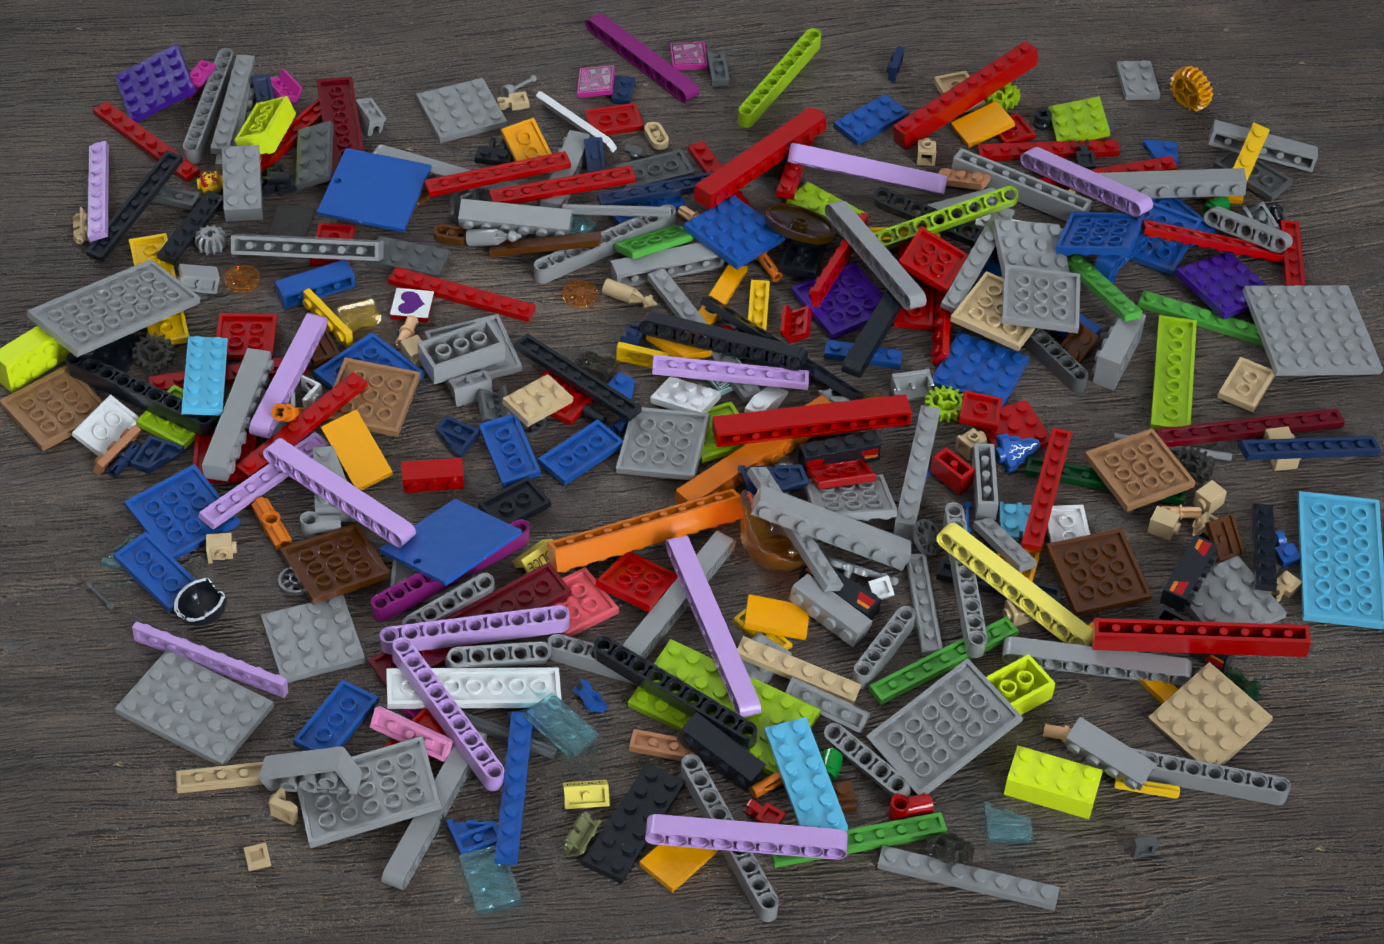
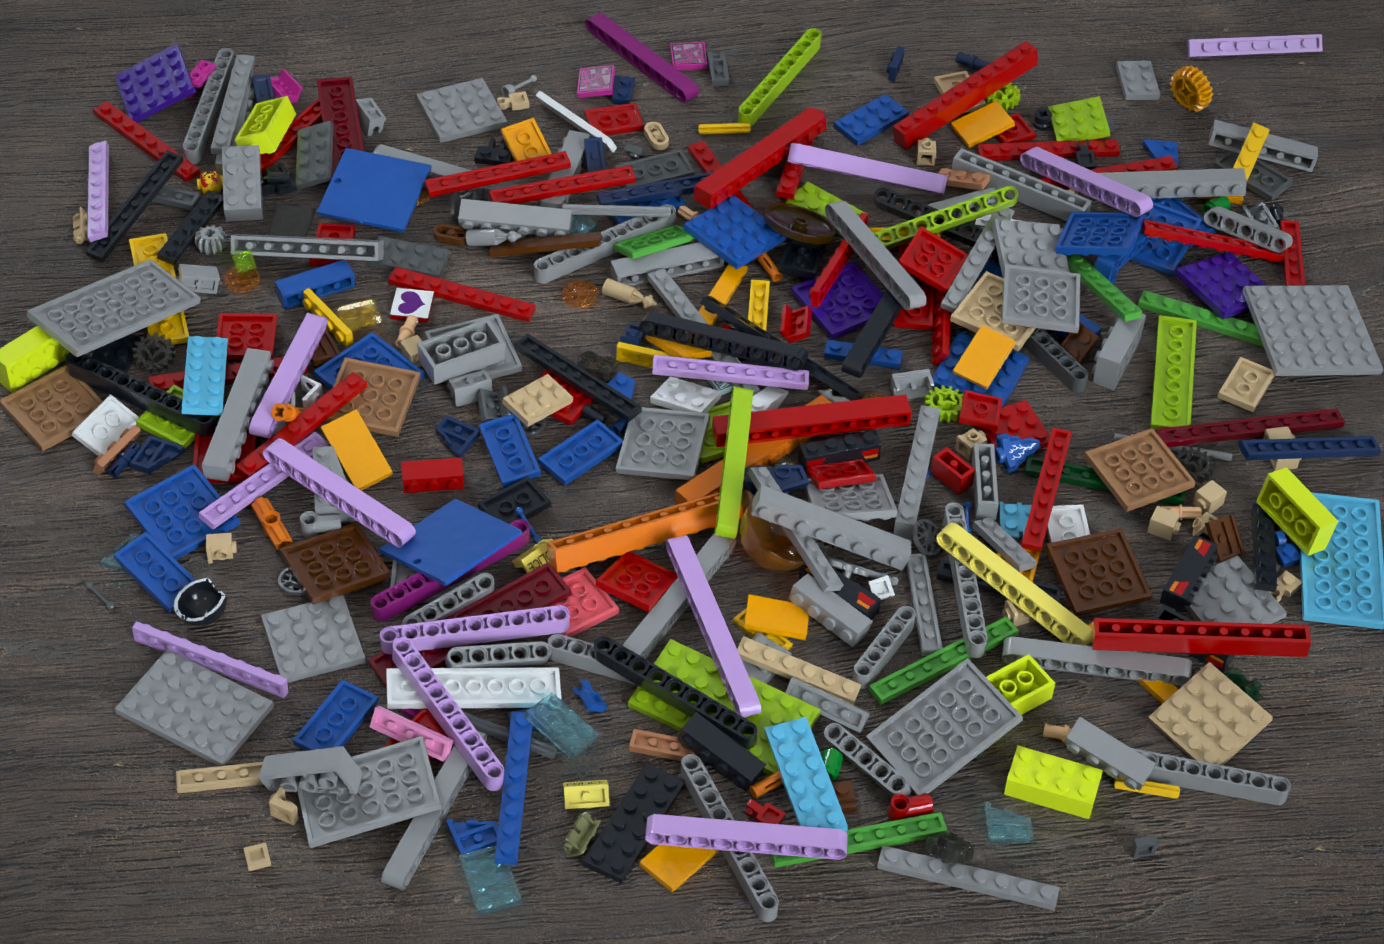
(244, 261): none -> clear neon green plate
(519, 511): none -> blue hinge
(724, 128): none -> yellow axle
(734, 463): none -> lime beam
(971, 61): none -> dark blue pin
(984, 357): none -> light orange tile
(1255, 45): none -> lavender plate
(1297, 511): none -> neon yellow brick

